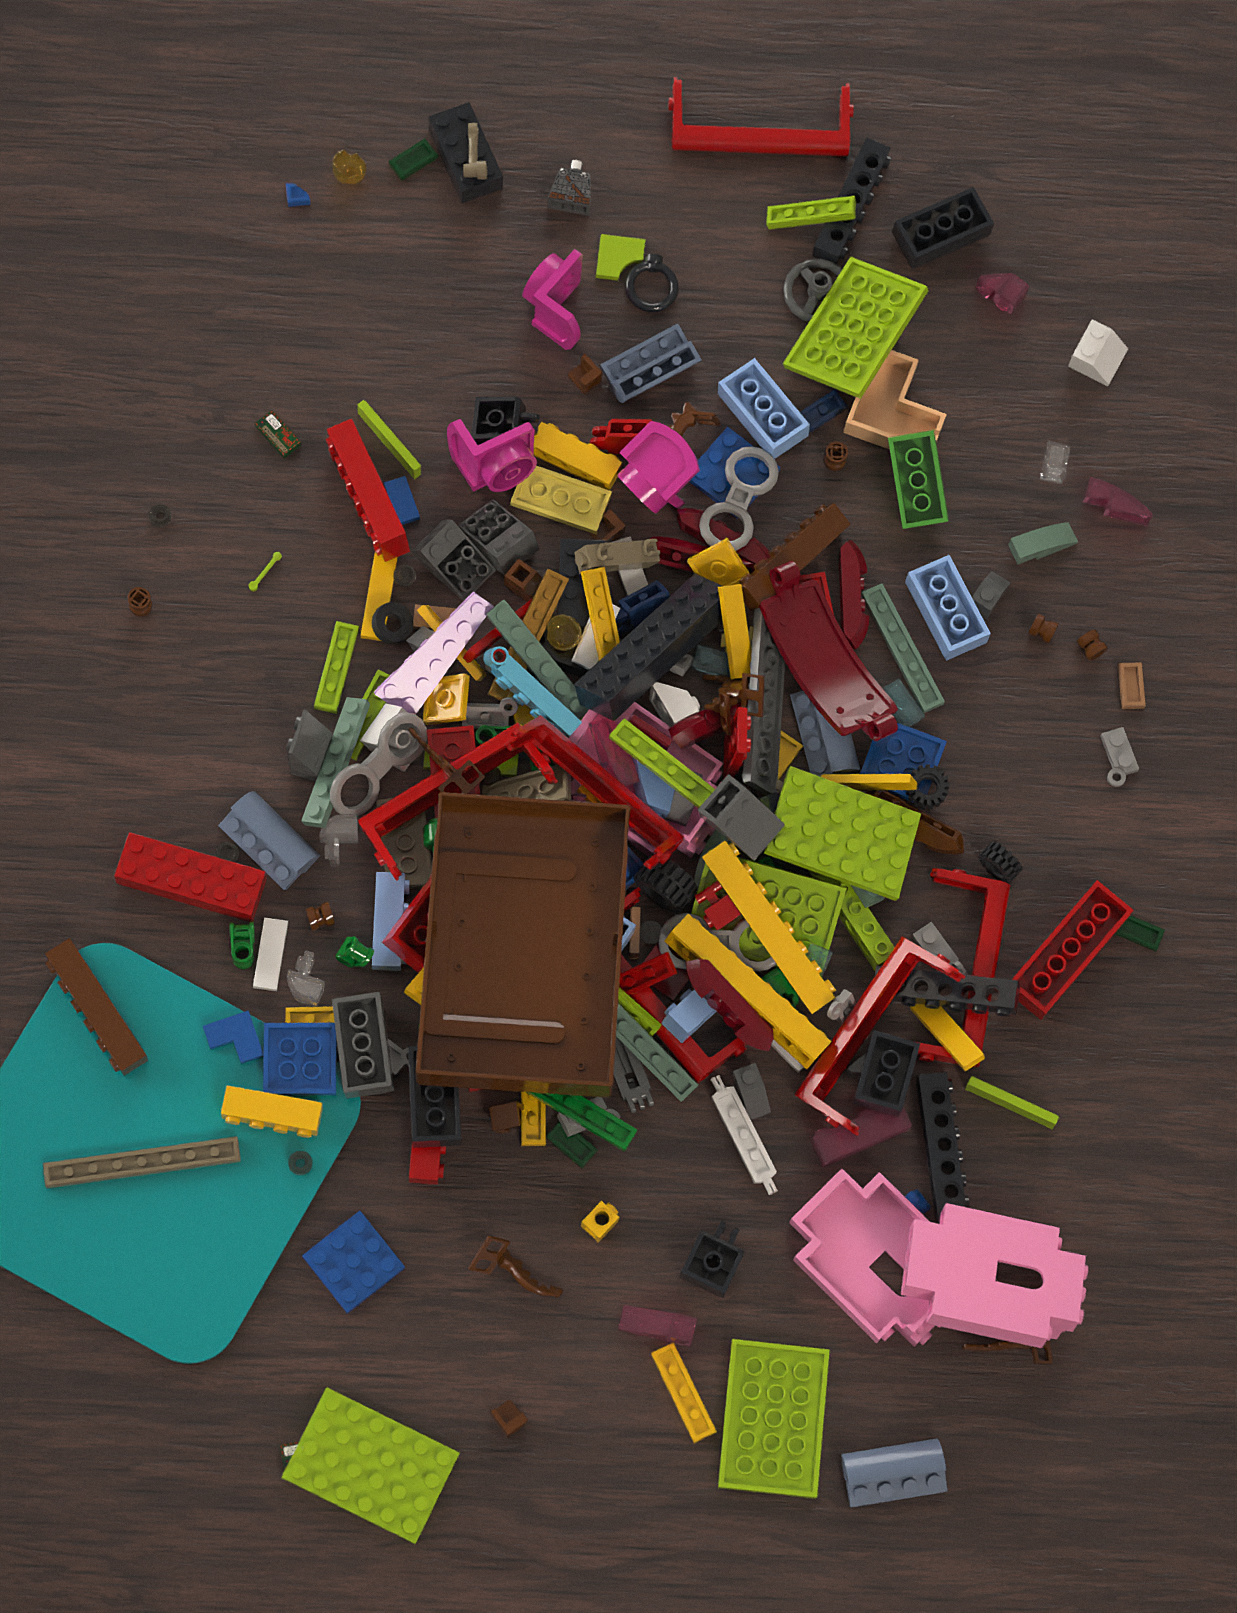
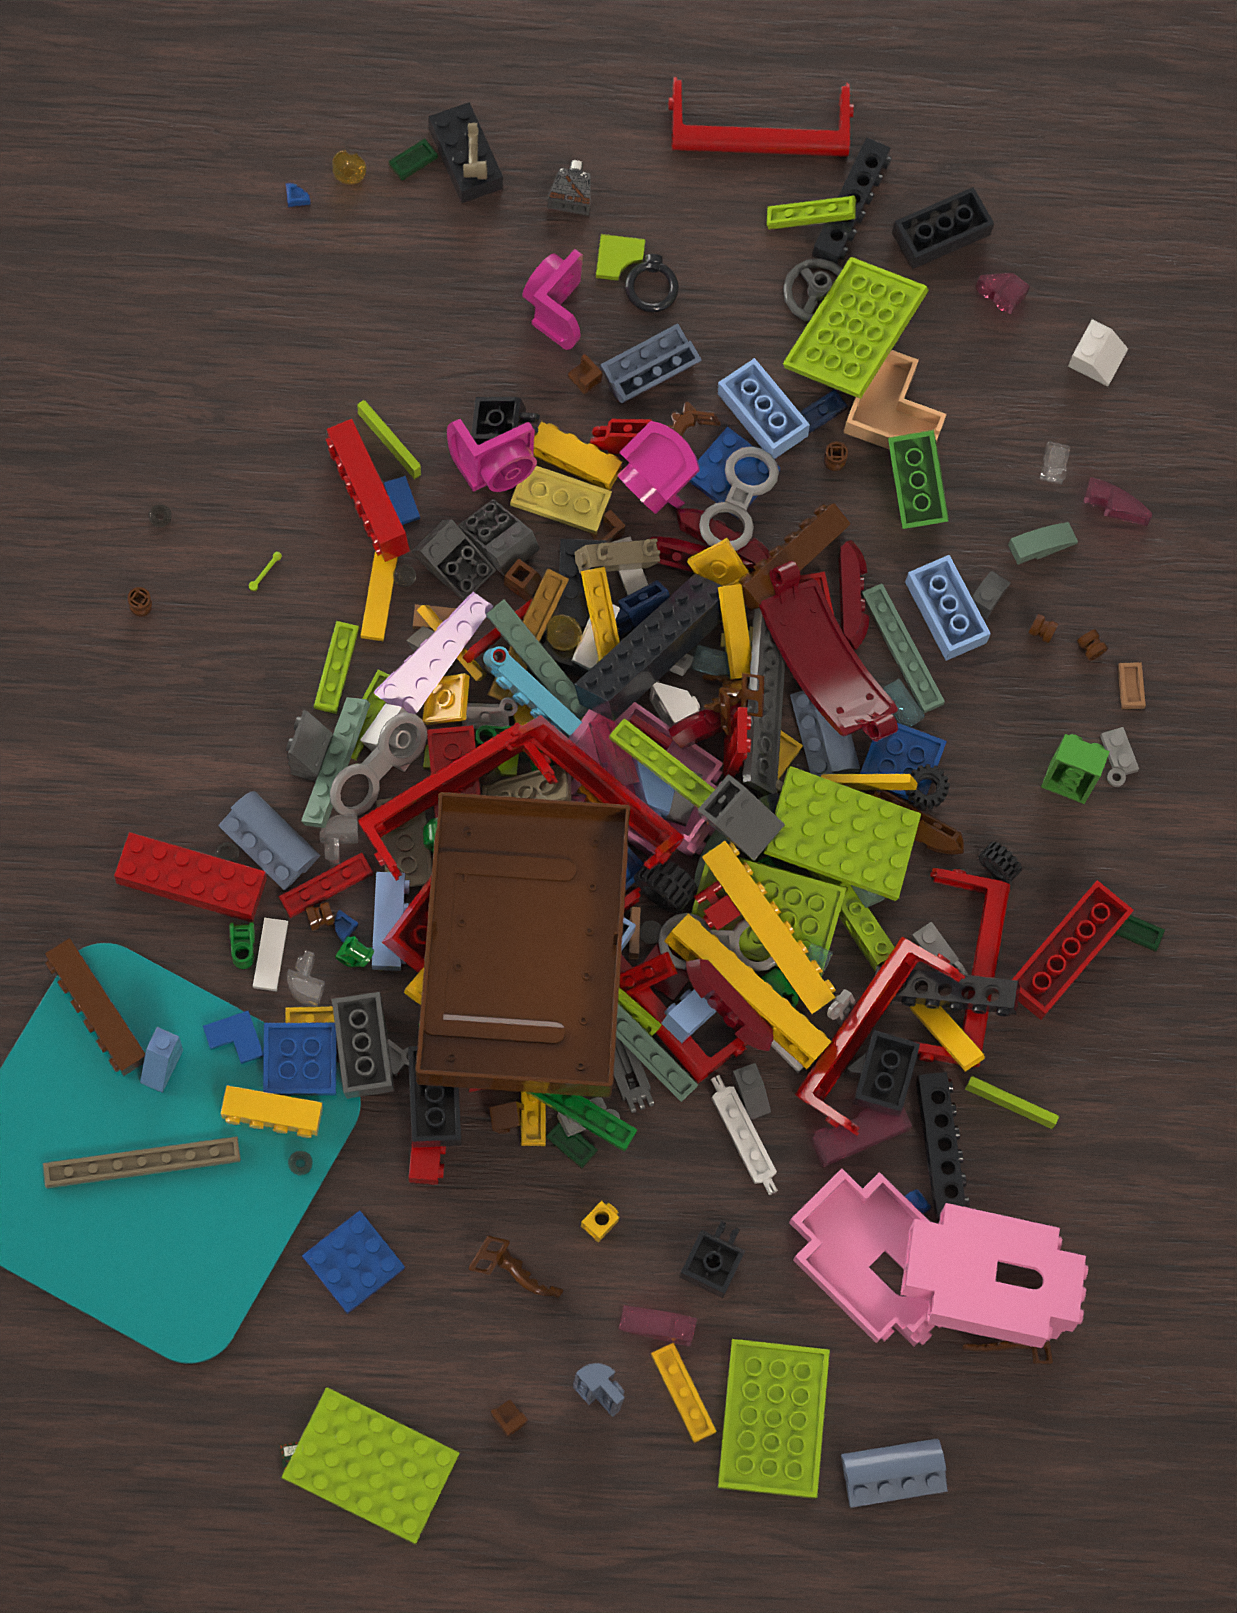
(160, 1059): none -> medium blue slope
(277, 434): tile -> none
(326, 885): none -> red tile
(344, 925): none -> blue tile
(383, 632): black tyre -> none
(453, 774): reddish brown piece -> none
(595, 1382): none -> sand blue brick
(1075, 768): none -> bright green brick

